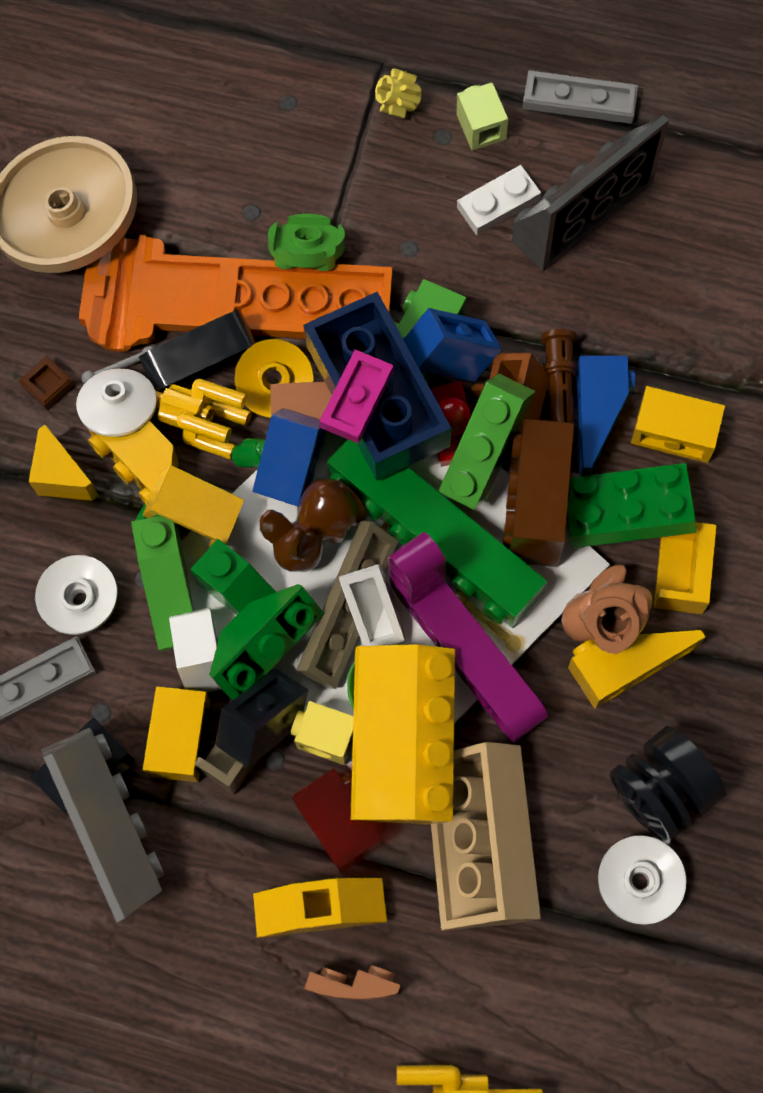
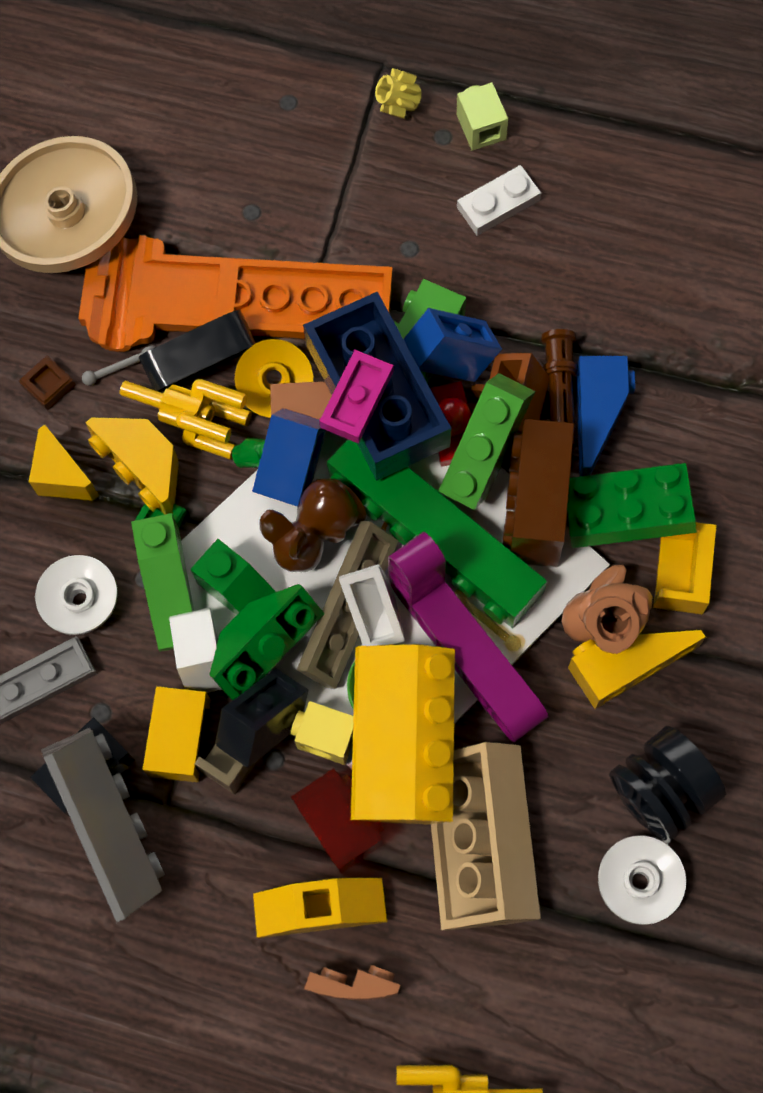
(117, 414): white dish -> none
(194, 504): yellow panel -> none
(306, 242): bright green plate -> none
(580, 97): light grey tile -> none
(590, 195): dark grey slope -> none
(677, 424): yellow panel -> none

